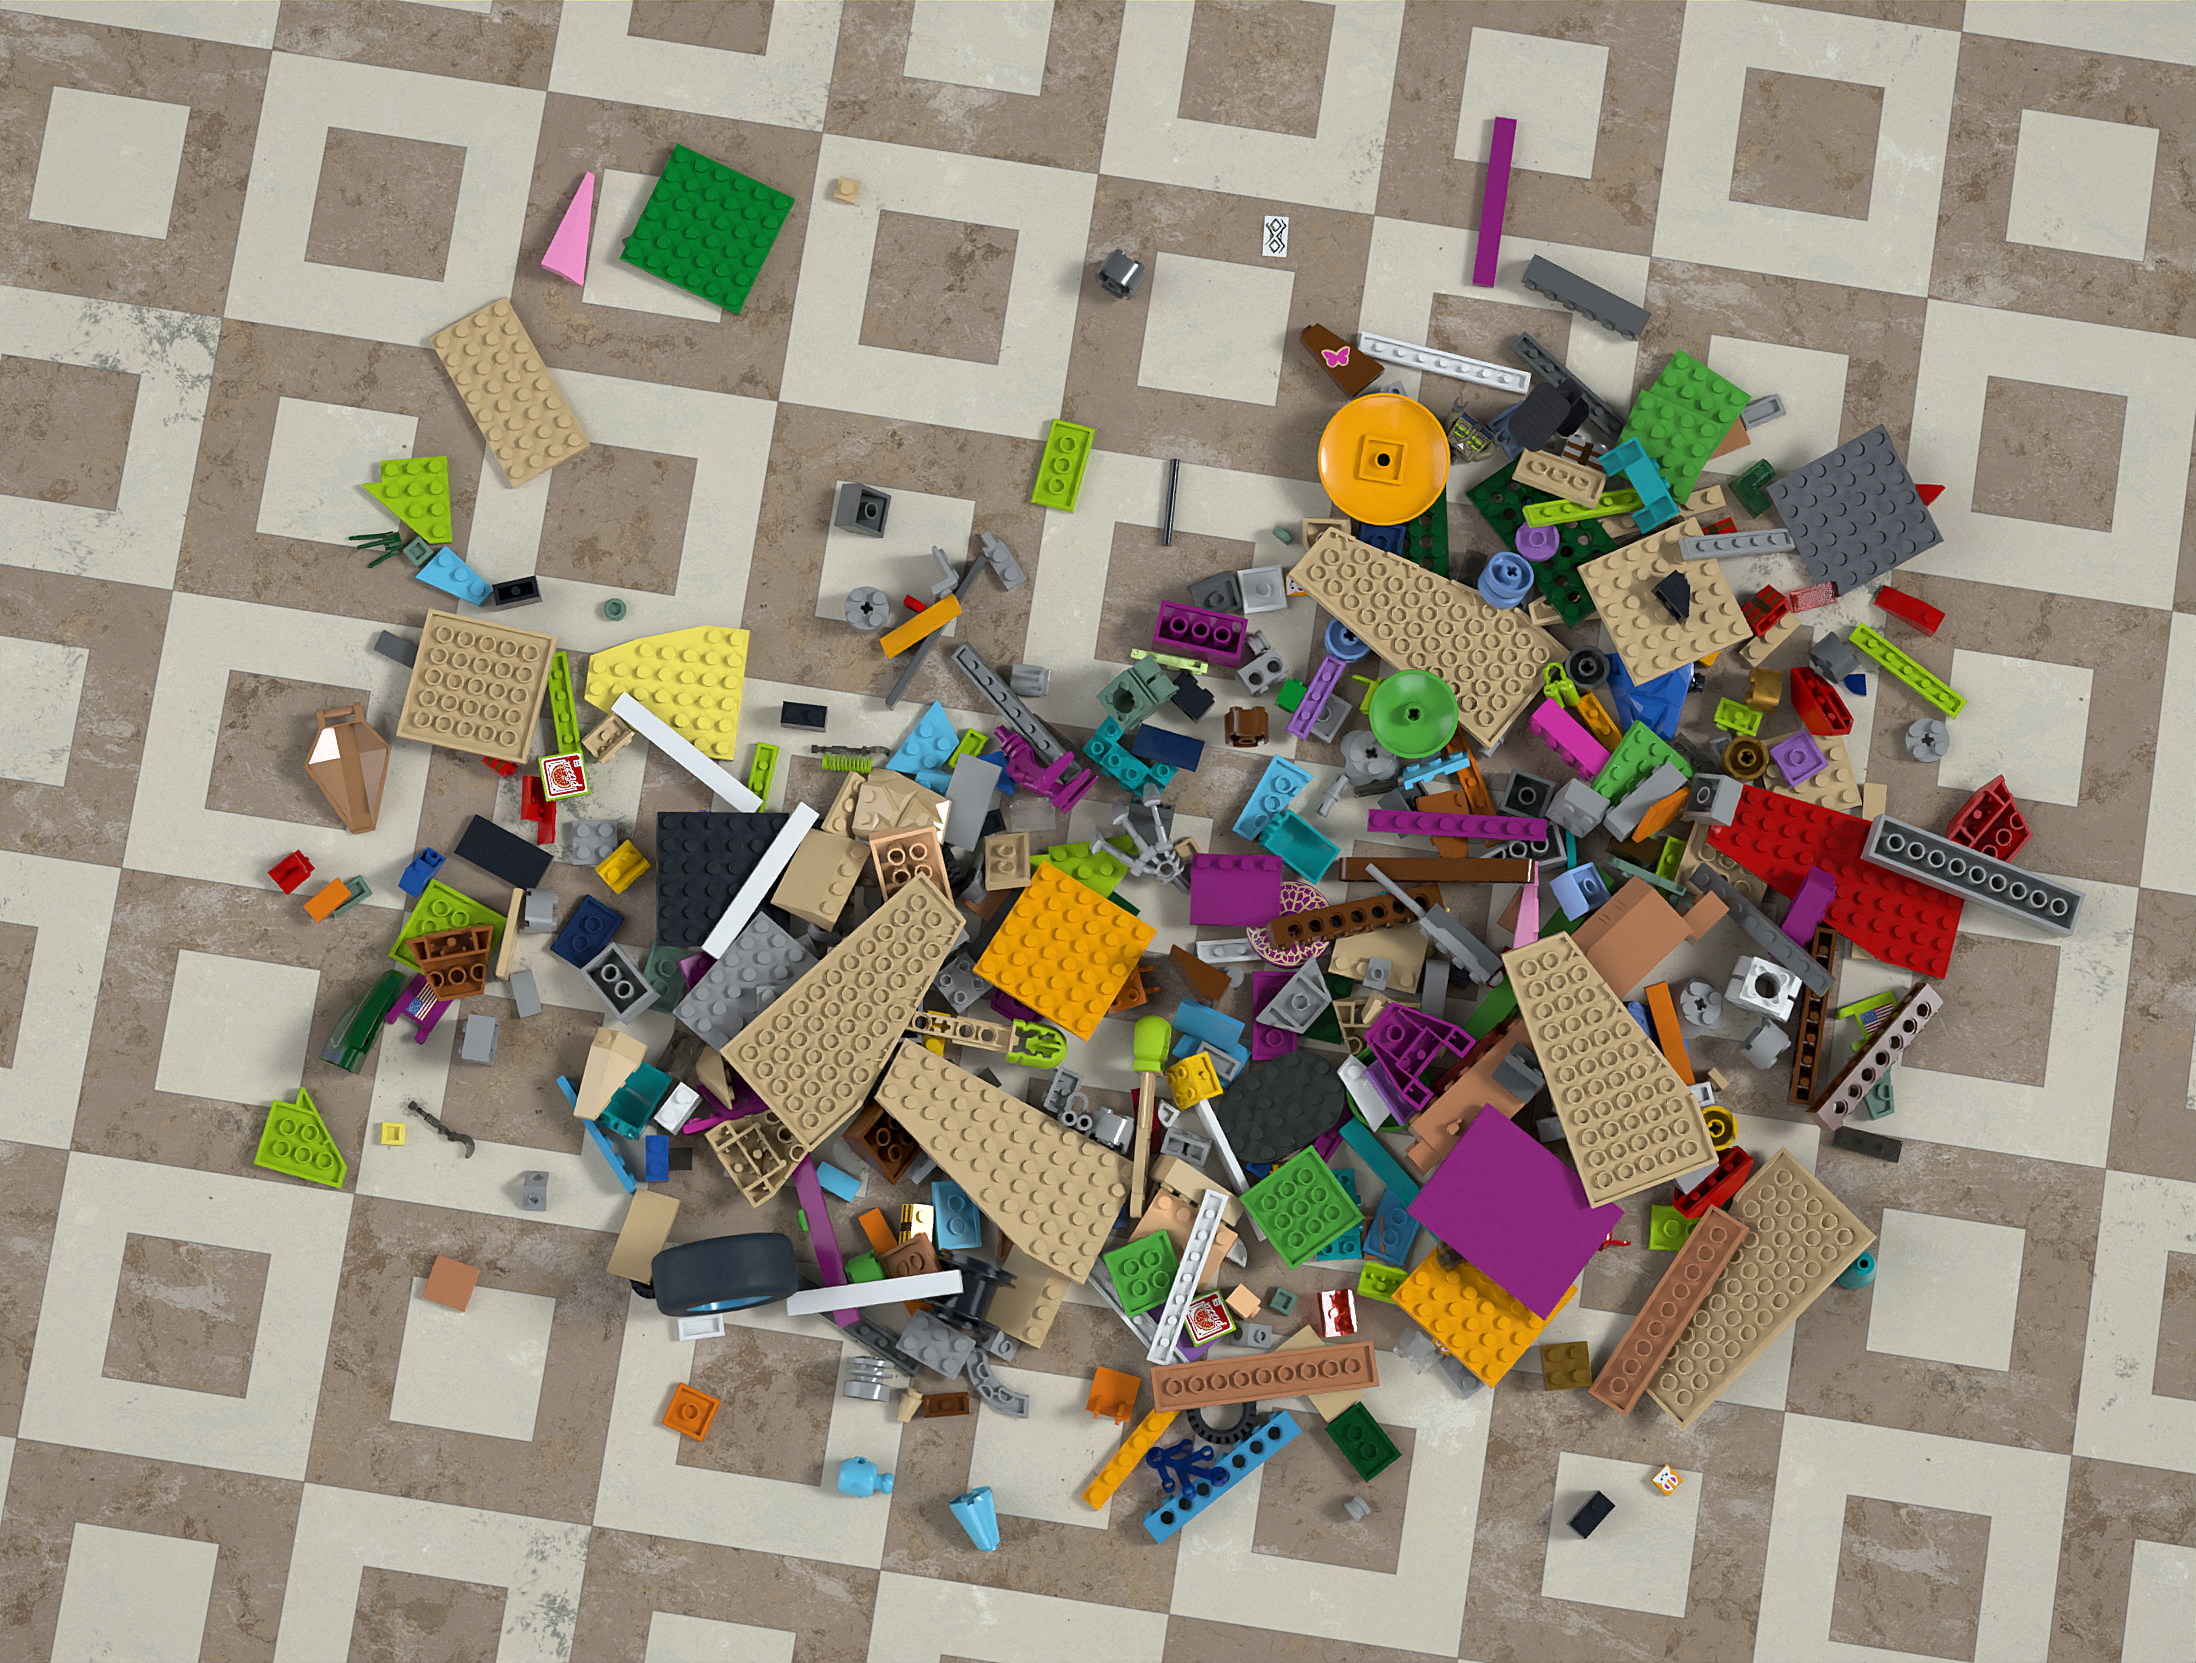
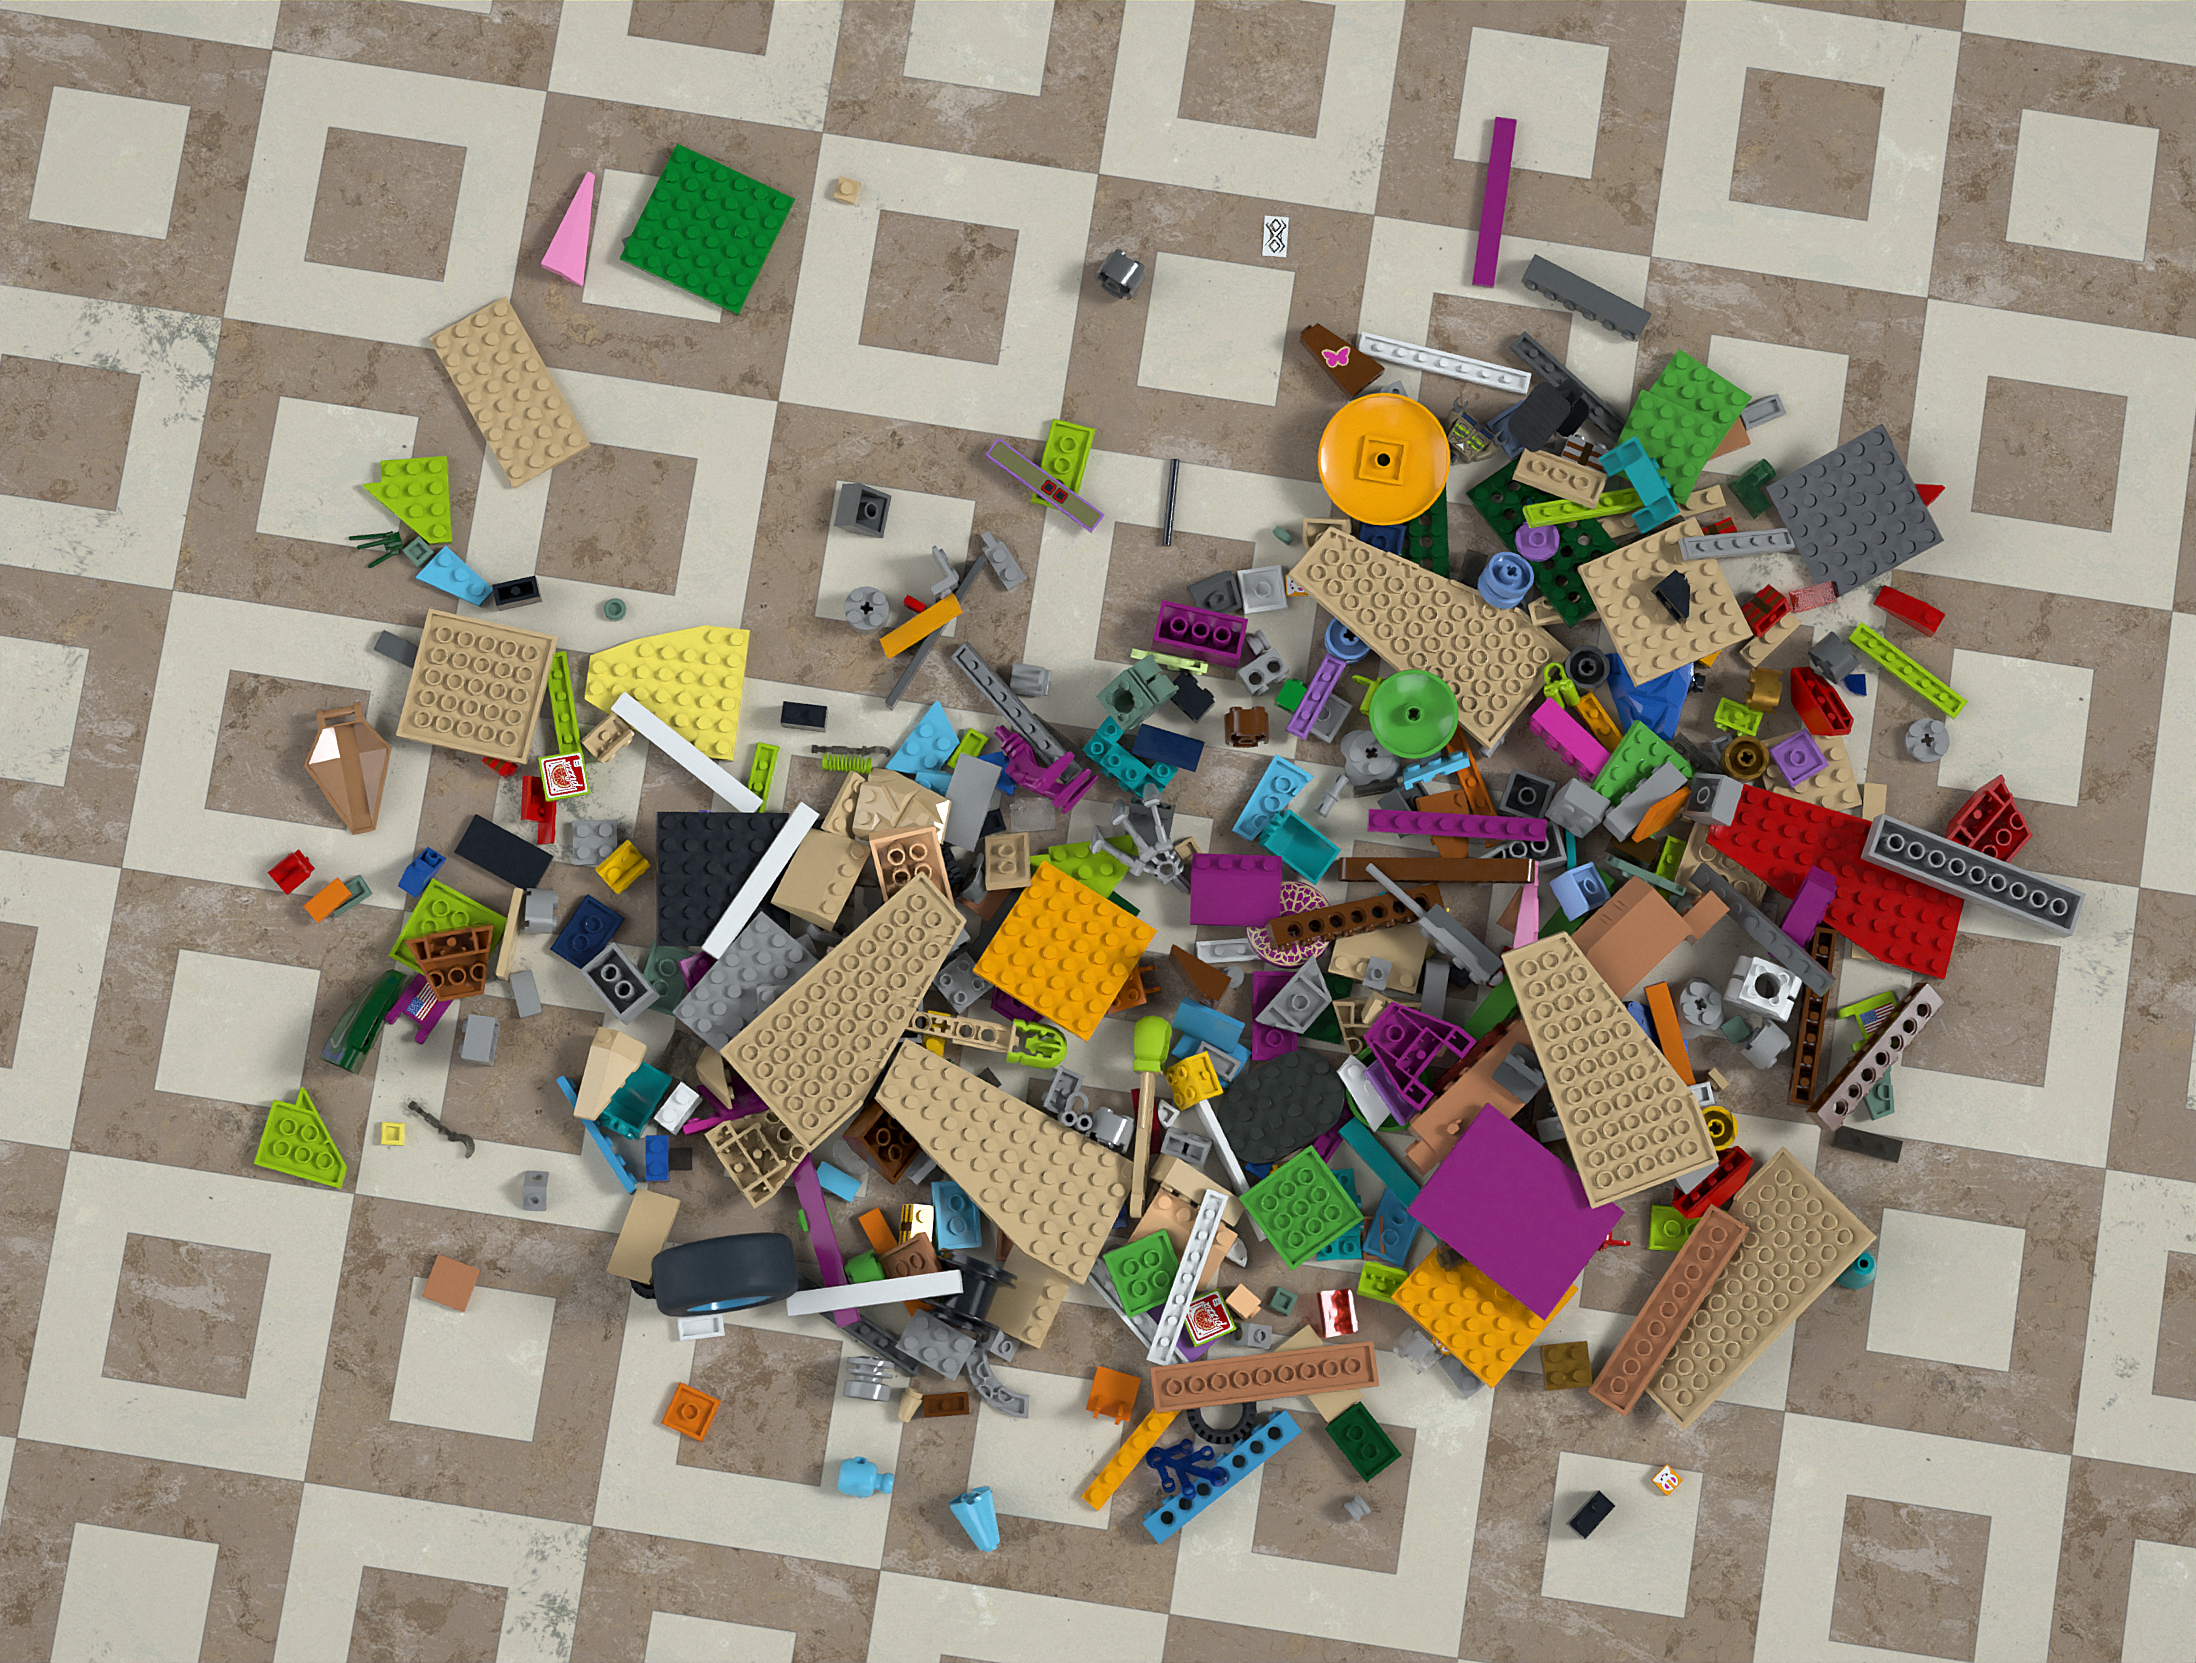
(1044, 485): none -> olive tile
(1735, 1030): none -> sand green tile

